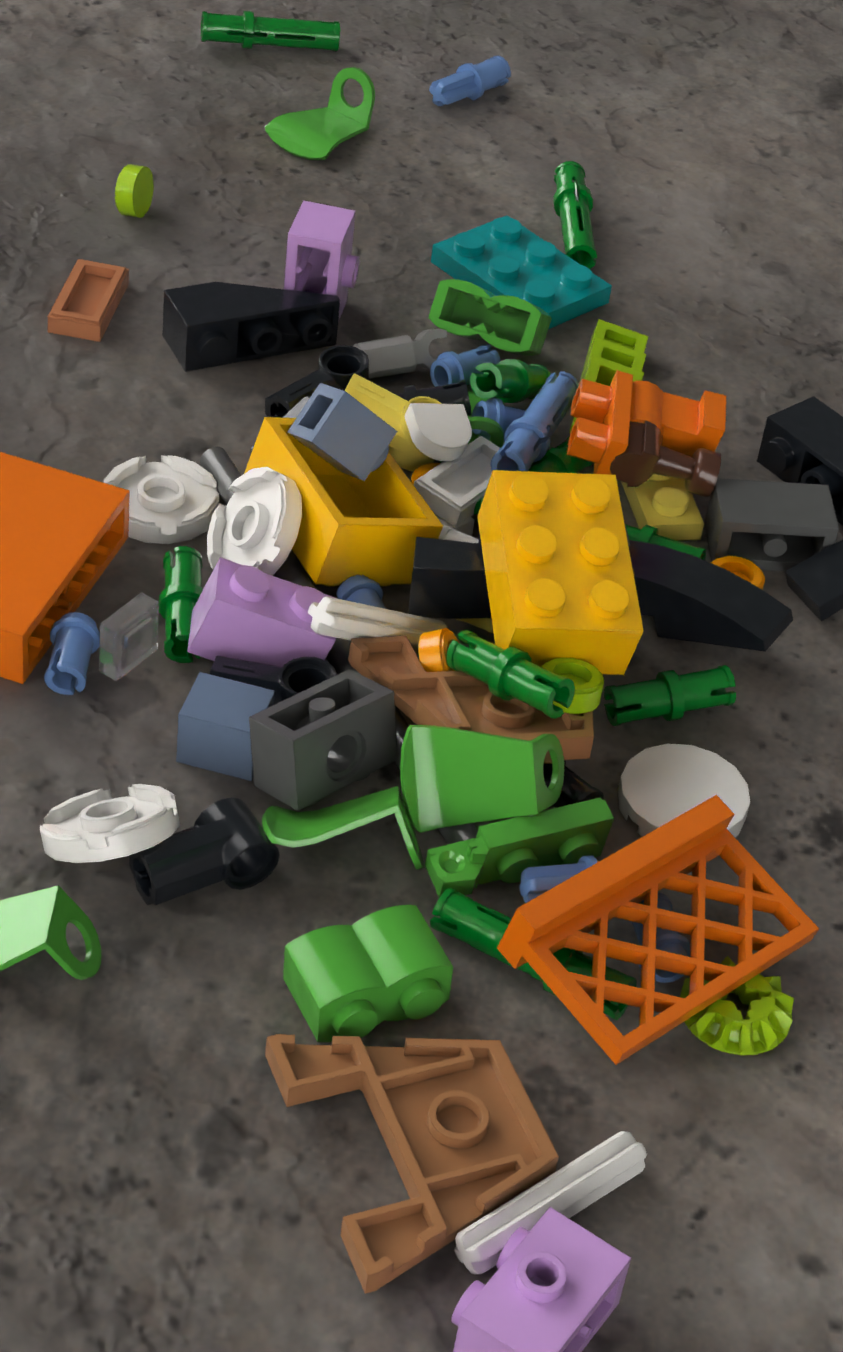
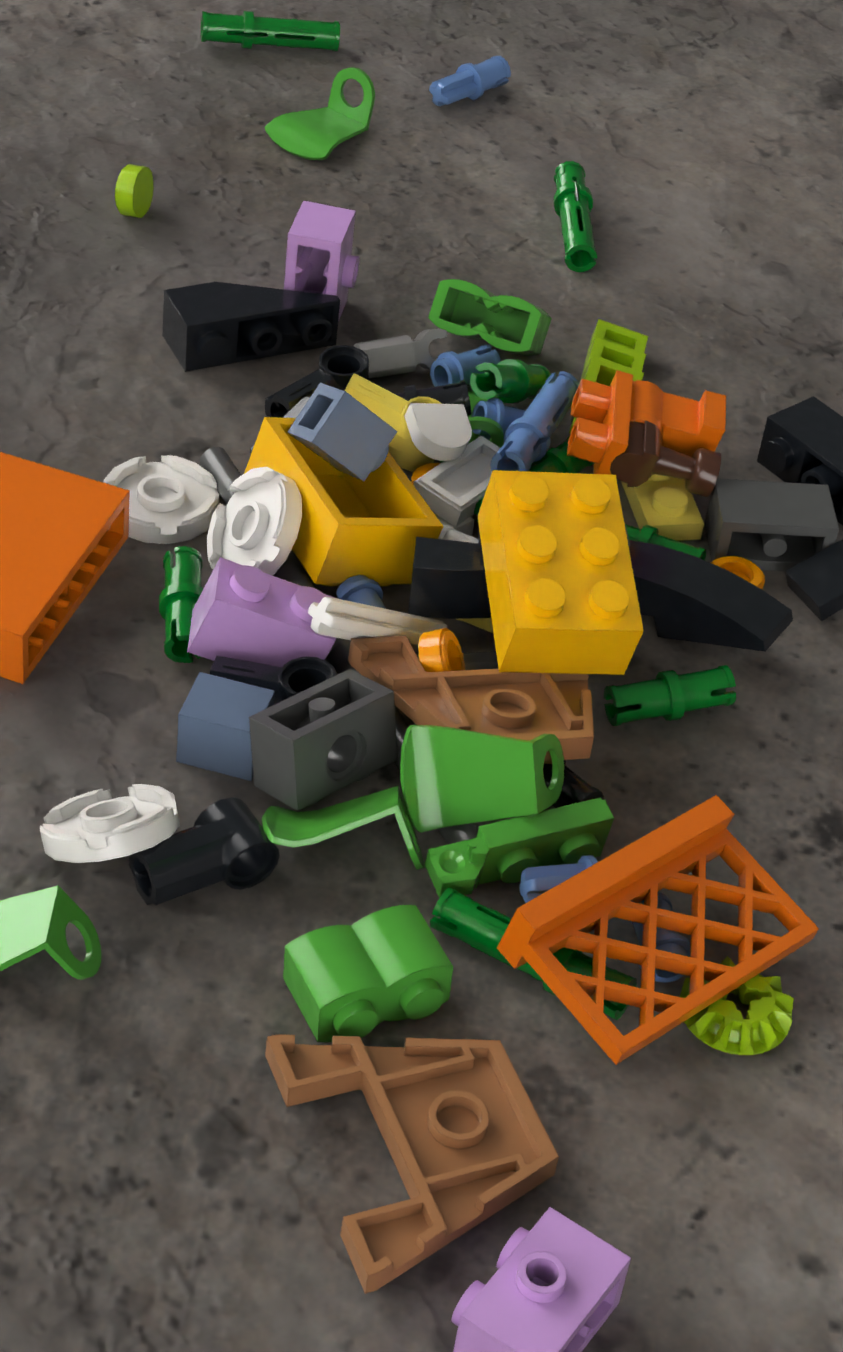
(73, 642): medium blue pin -> none
(88, 300): nougat tile -> none
(129, 636): clear tile -> none
(510, 674): green pin -> none
(520, 264): teal plate -> none
(565, 1191): white axle -> none
(587, 683): lime tile -> none
(676, 778): white tile -> none

